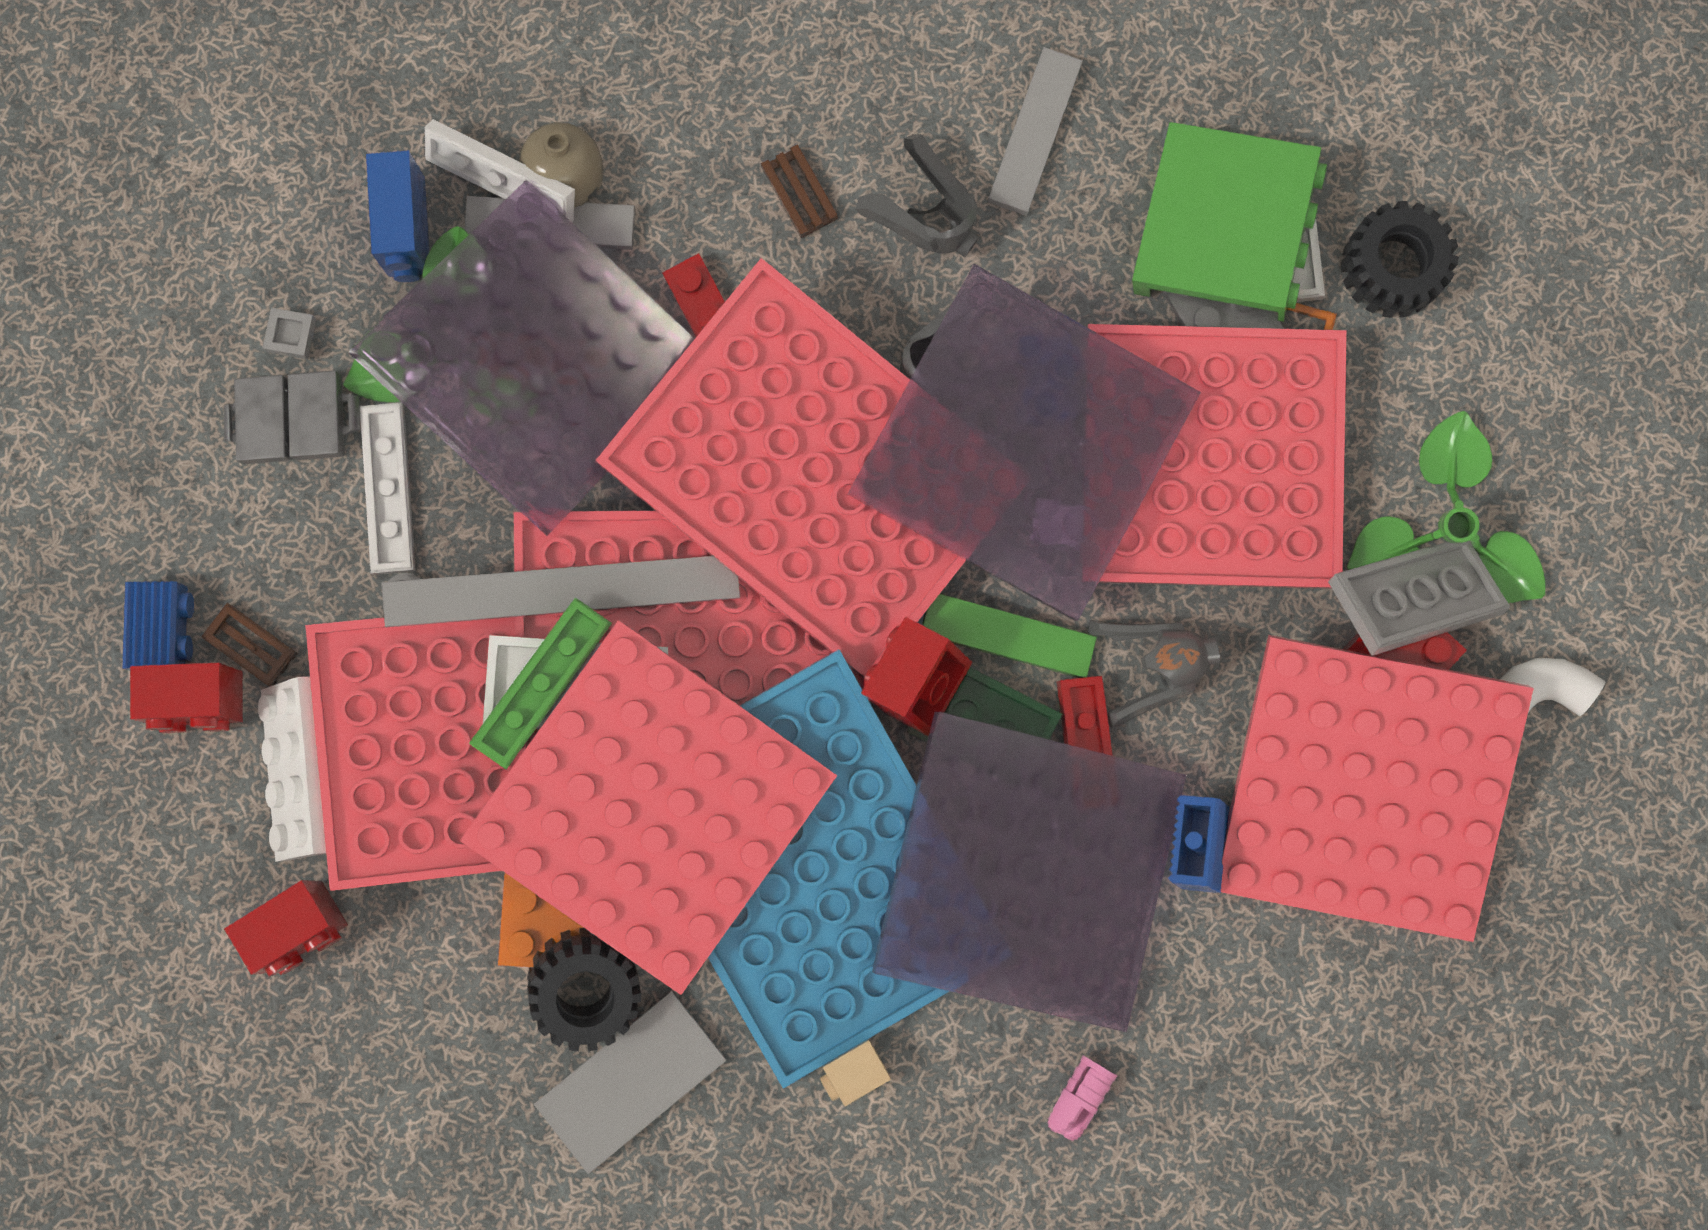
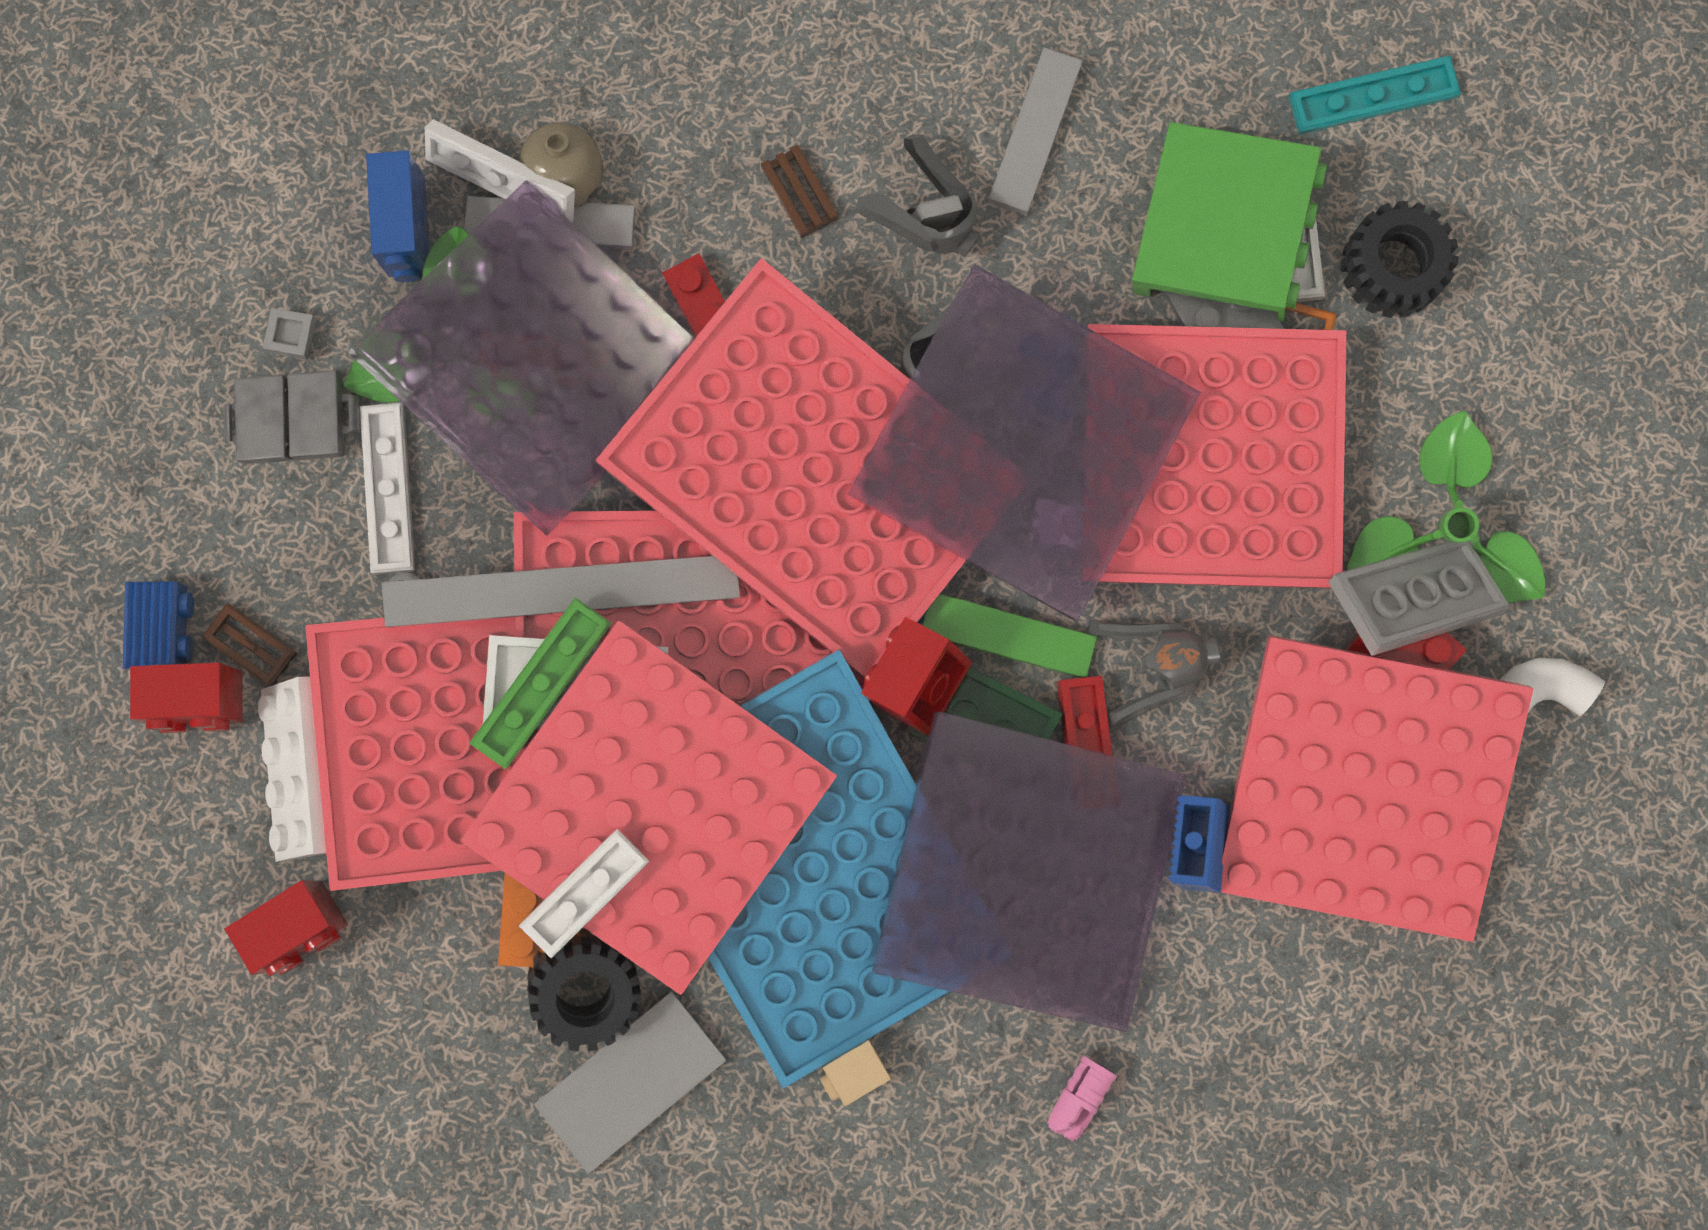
(584, 893): none -> white tile
(938, 212): none -> light grey tile
(1374, 95): none -> teal tile

